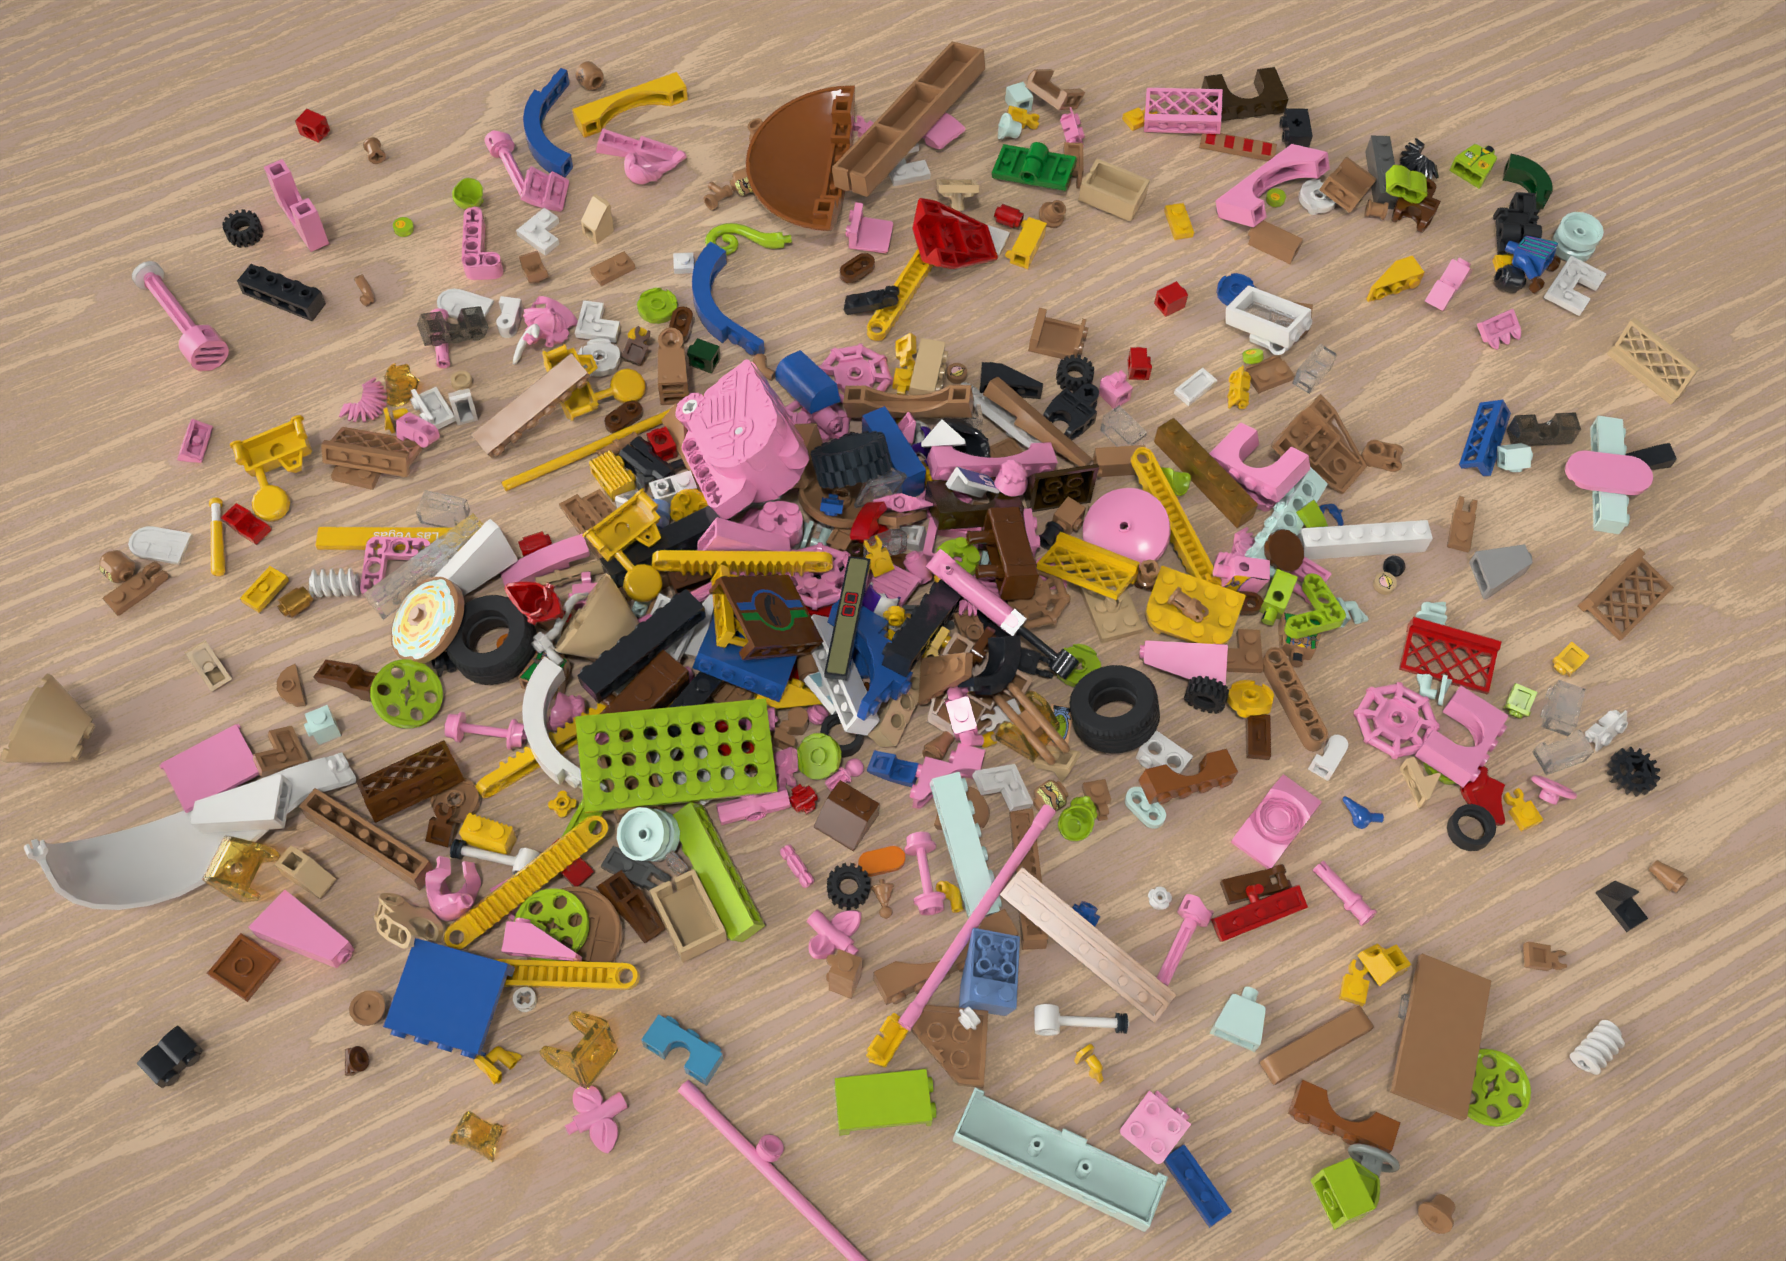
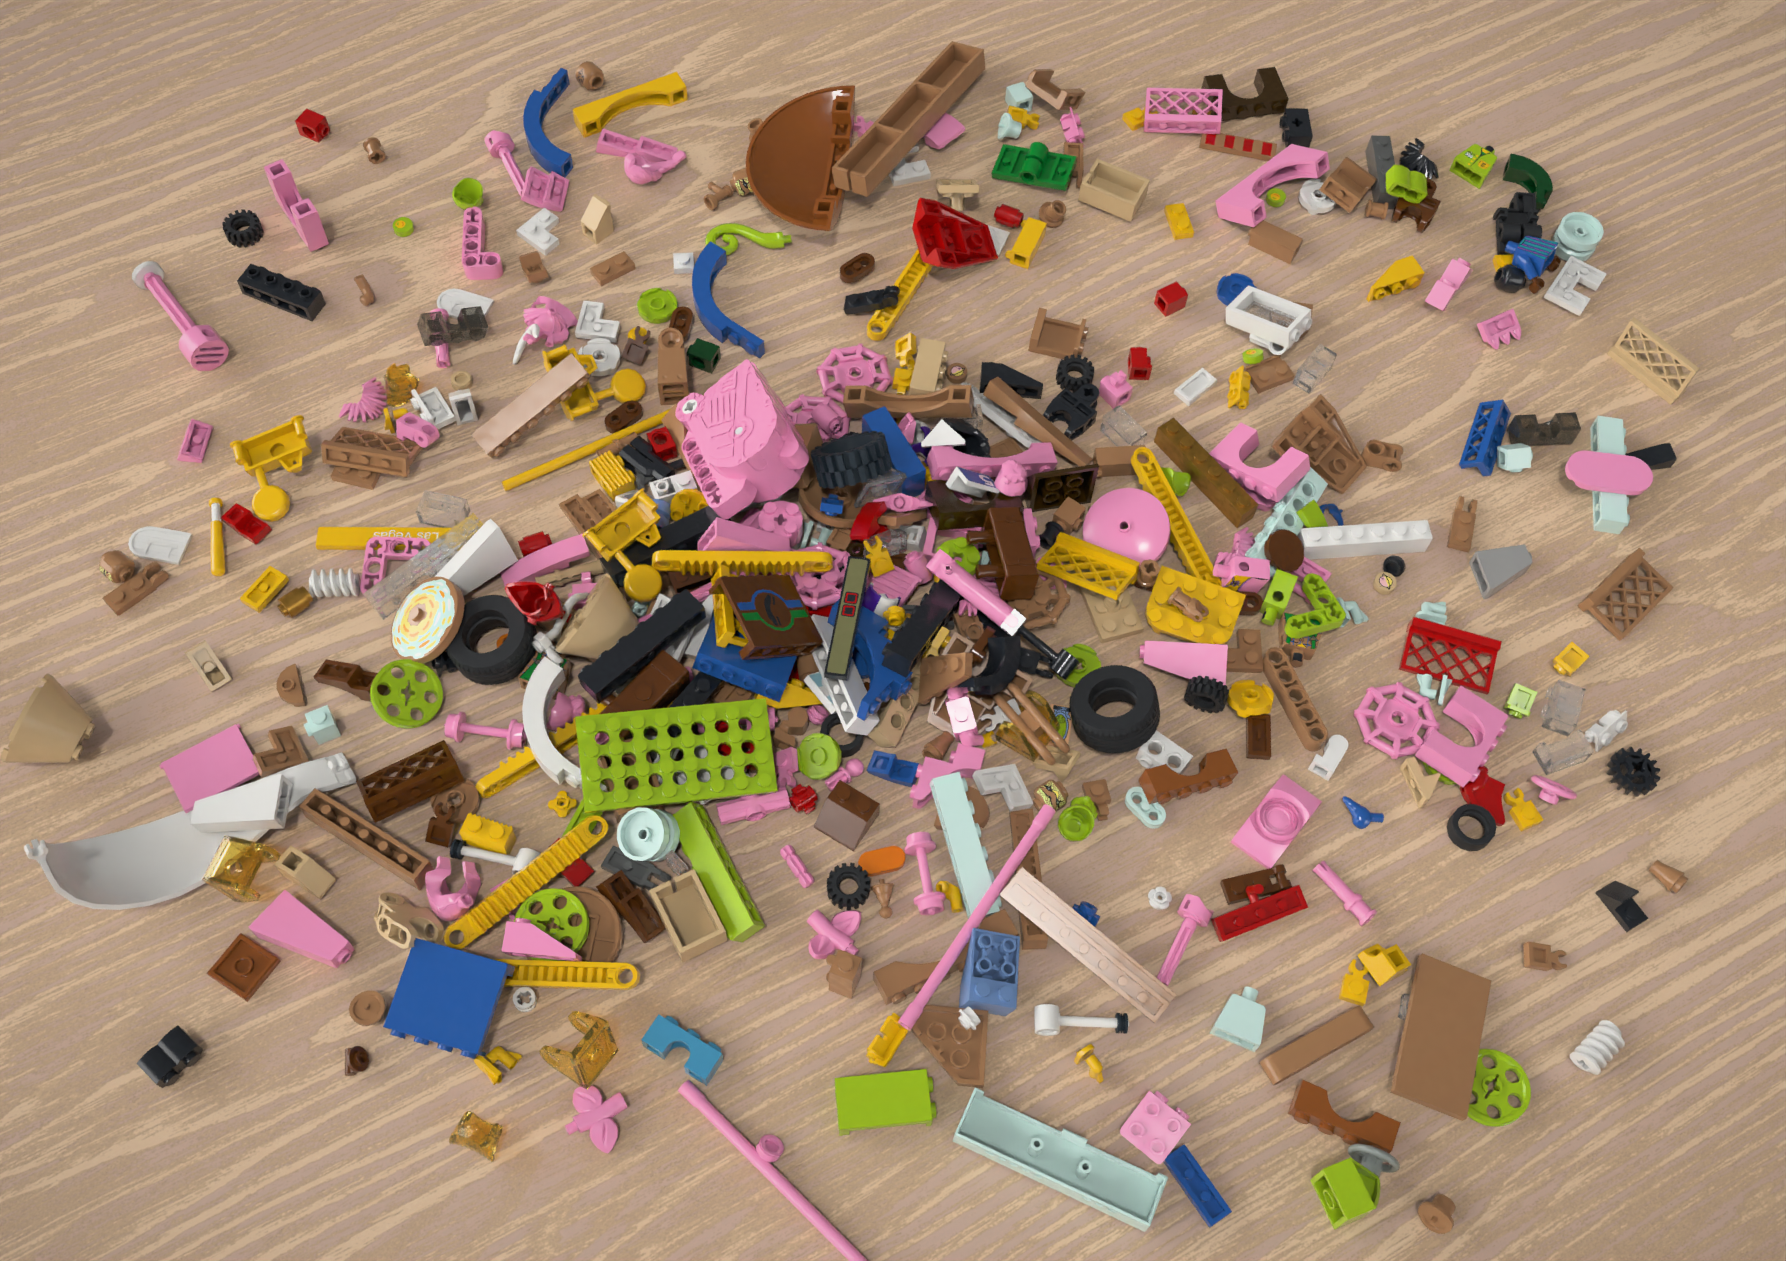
(510, 317): white leg -> none
(759, 361): medium nougat arm -> none
(806, 382): blue brick -> none
(868, 233): bright pink bracket -> none

